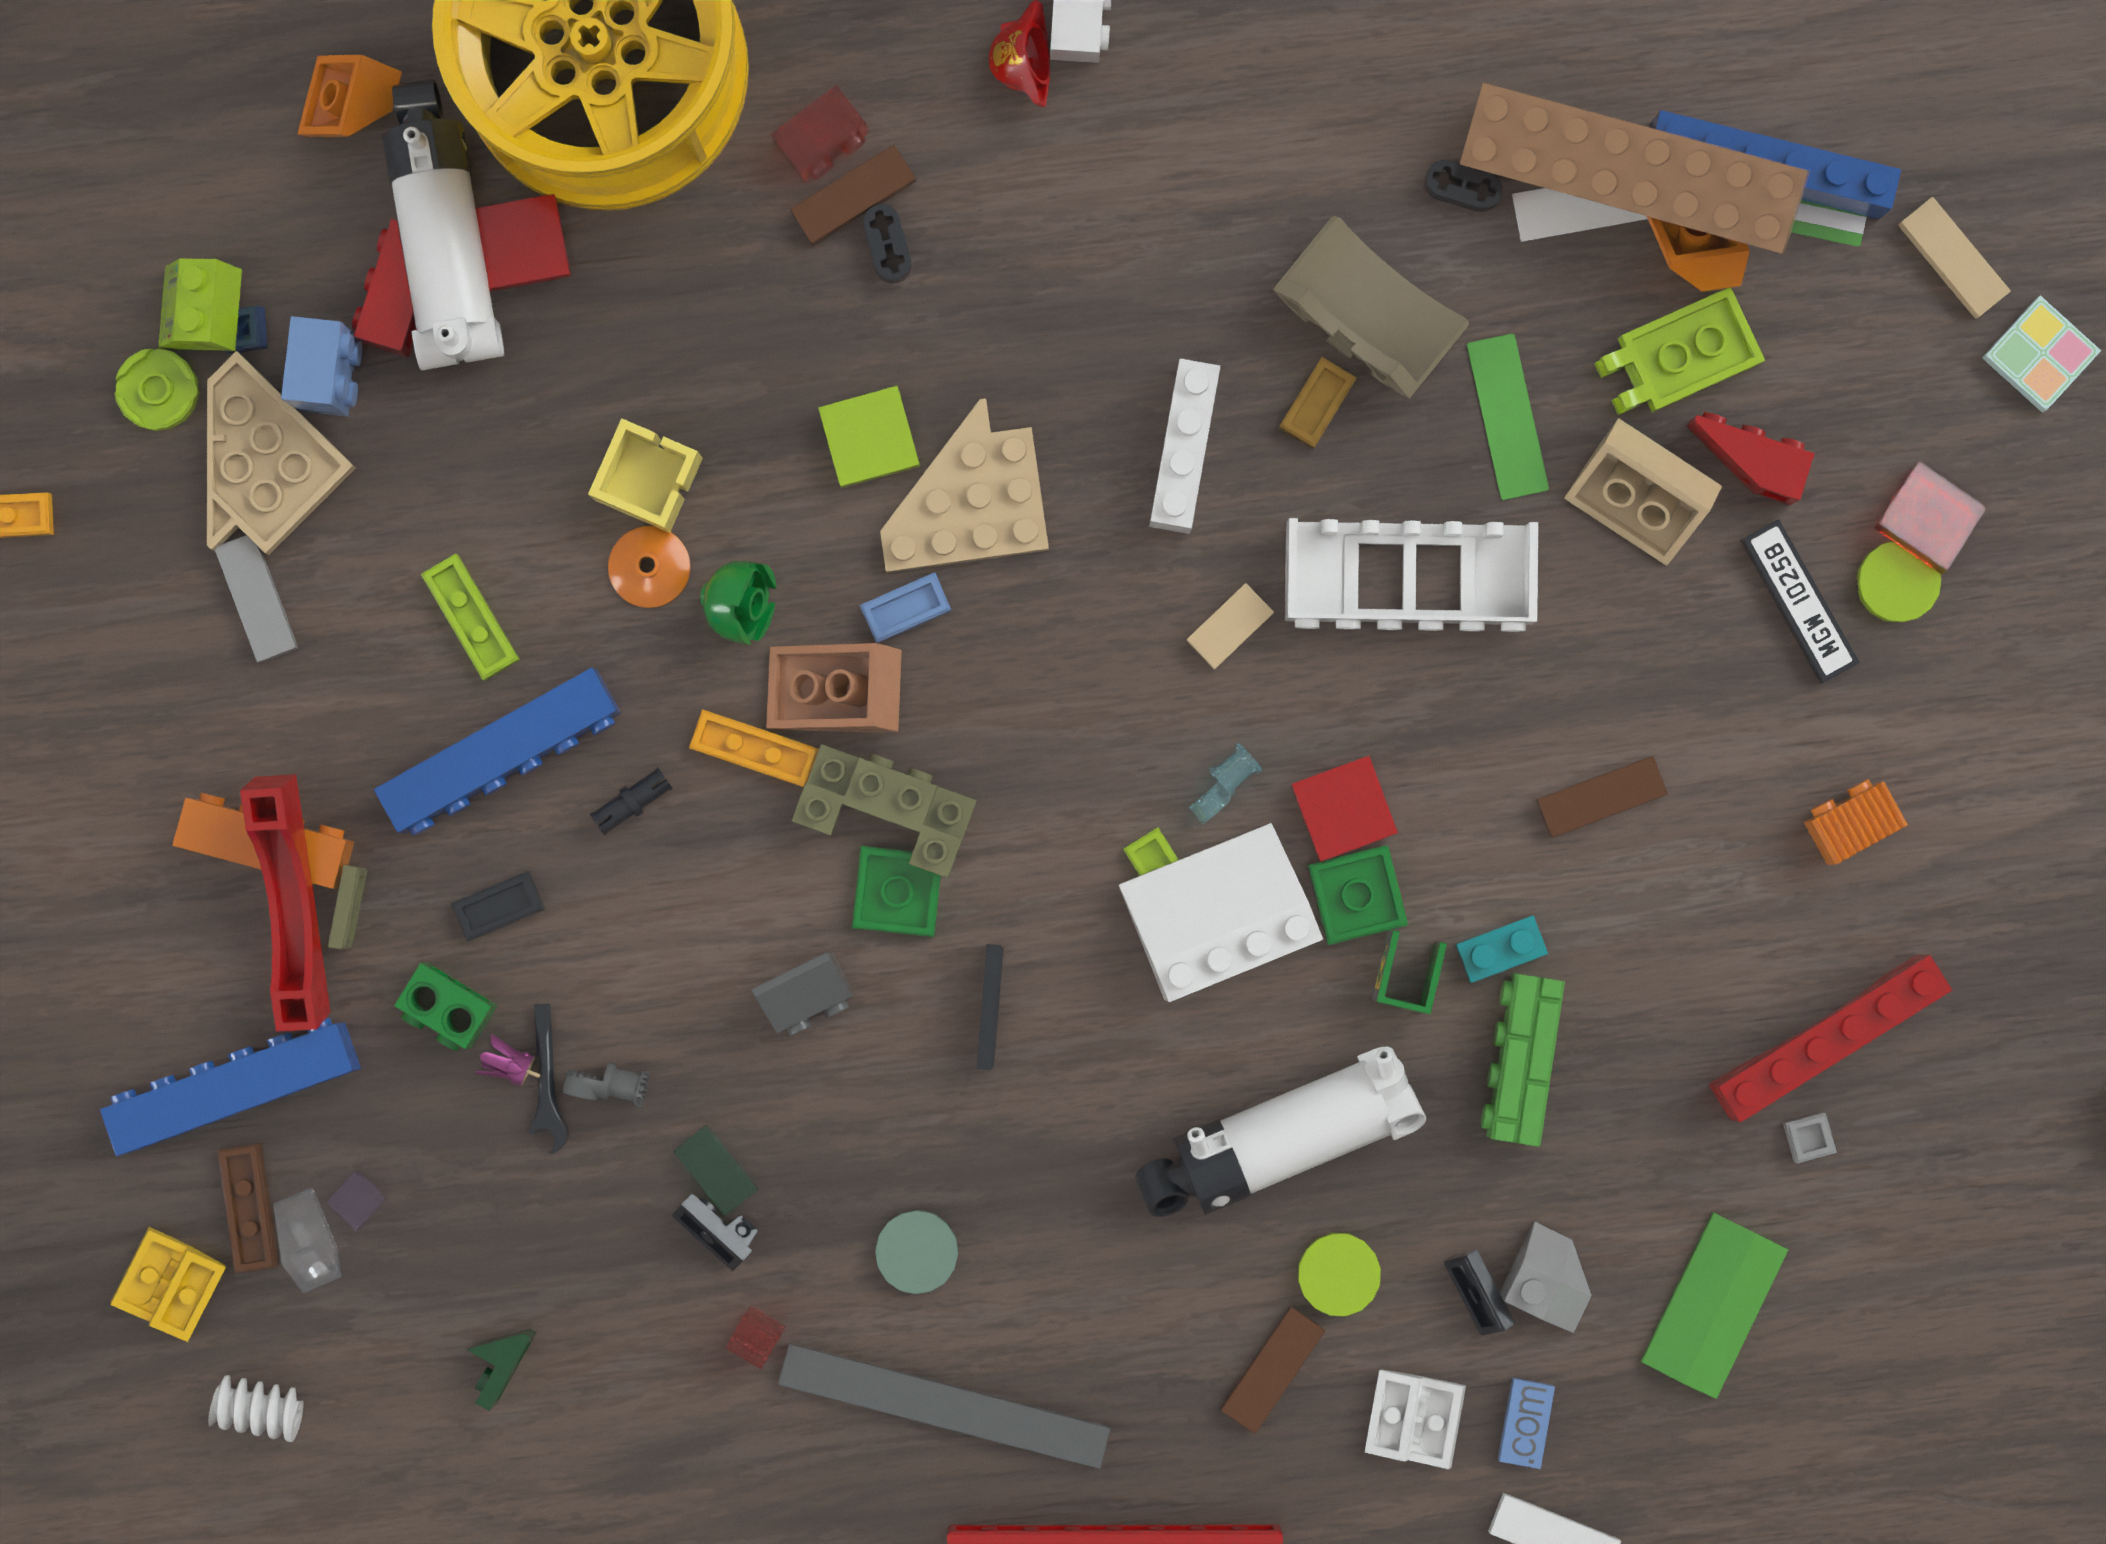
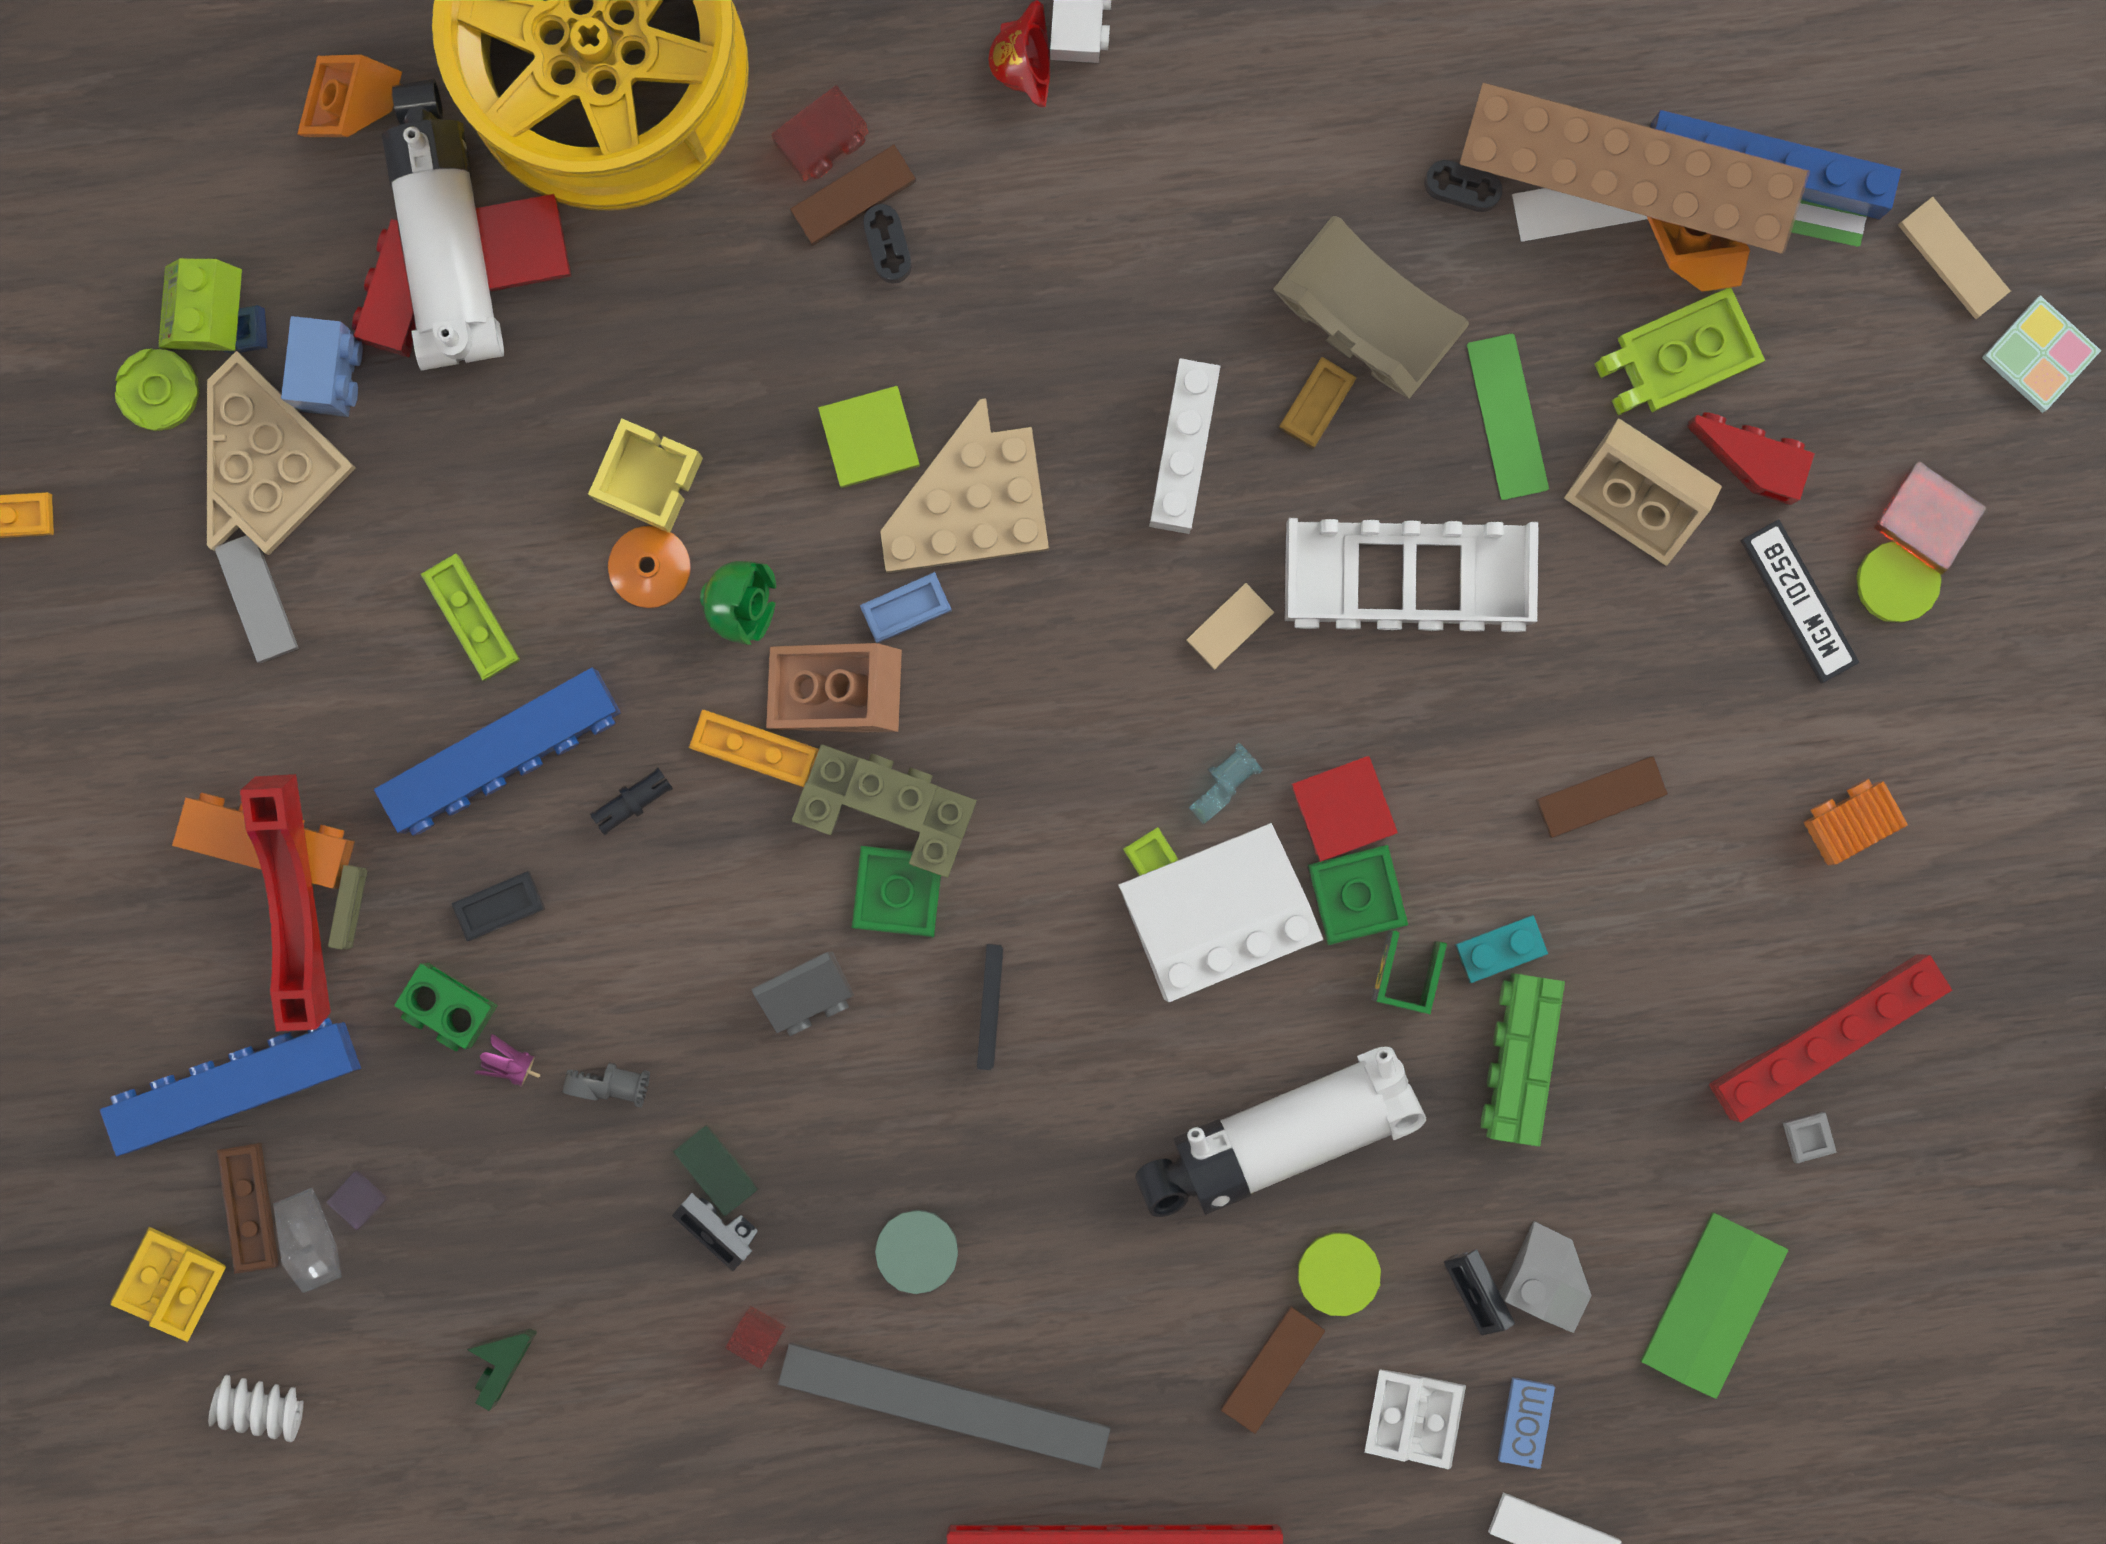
(547, 1111): black piece -> none

